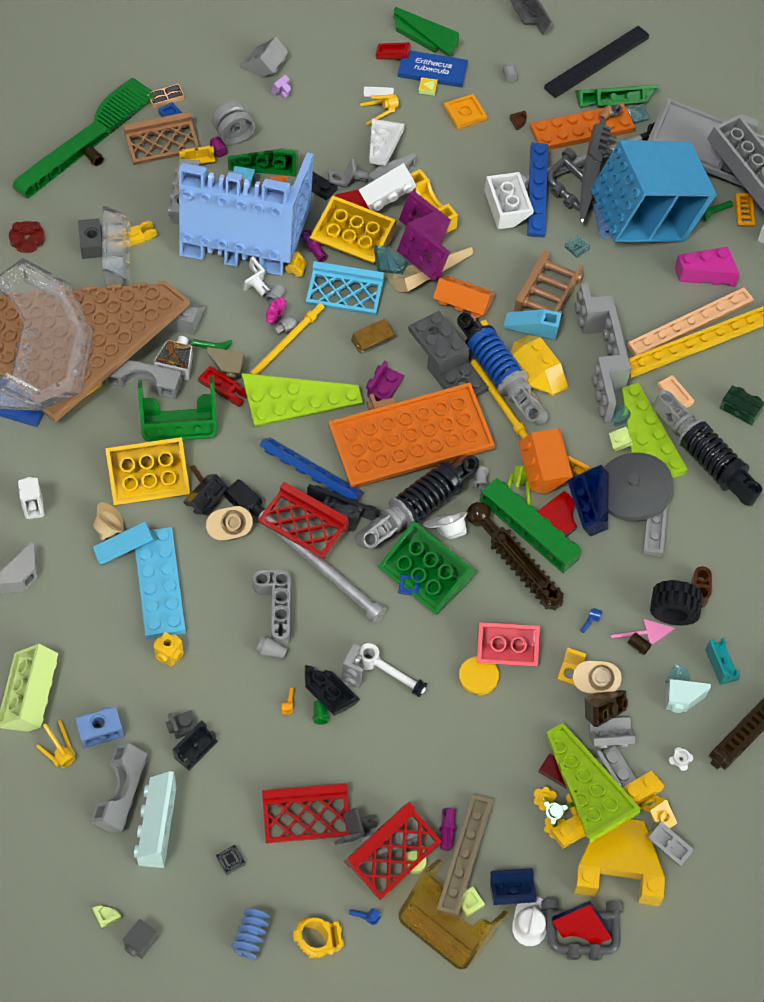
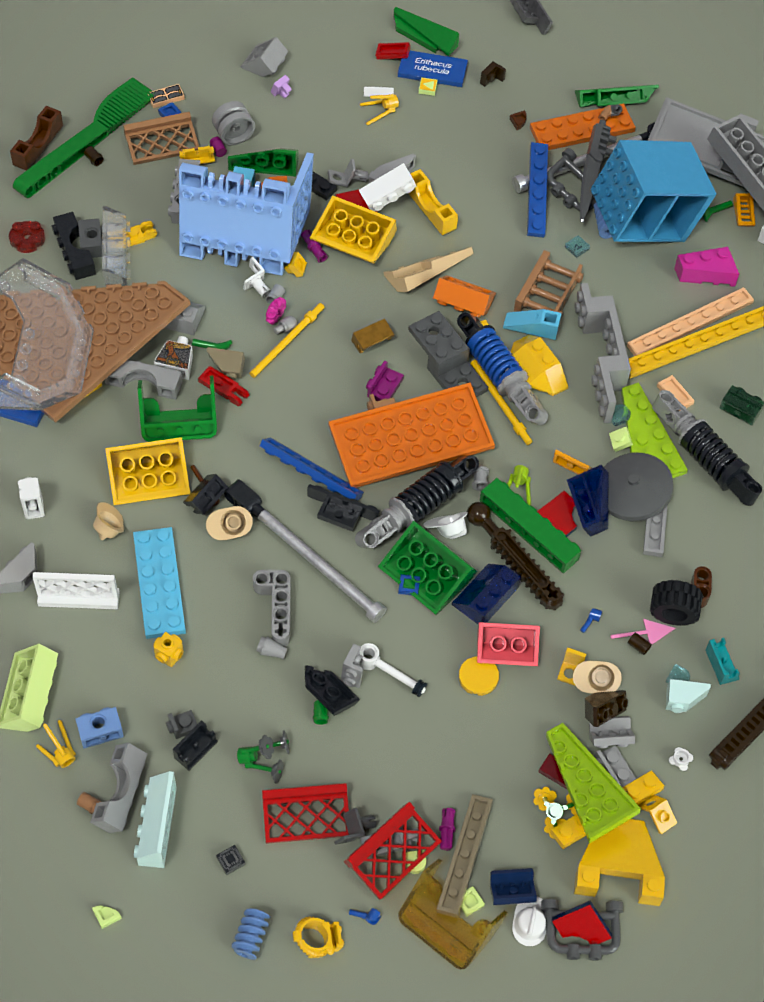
(47, 126): none -> reddish brown arch
(79, 260): none -> black arch
(85, 596): none -> white fence
(87, 802): none -> medium nougat piece
(123, 543): medium azure tile -> none
(139, 939): dark grey brick -> none
(248, 755): none -> plant
(285, 399): lime wing -> none
(287, 707): light orange hand -> none
(315, 509): red fence -> none
(351, 275): medium azure fence -> none
(384, 140): white wing -> none
(388, 260): clear light blue slope -> none
(424, 236): magenta bracket -> none
(465, 111): light orange tile -> none
(487, 592): none -> clear blue slope
(491, 72): none -> dark brown bracket
(507, 199): white slope -> none
(510, 72): light grey piece -> none
(545, 460): orange slope -> none
(596, 61): black tile -> none
(638, 113): clear light blue plate -> none
(669, 843): light grey hinge -> none

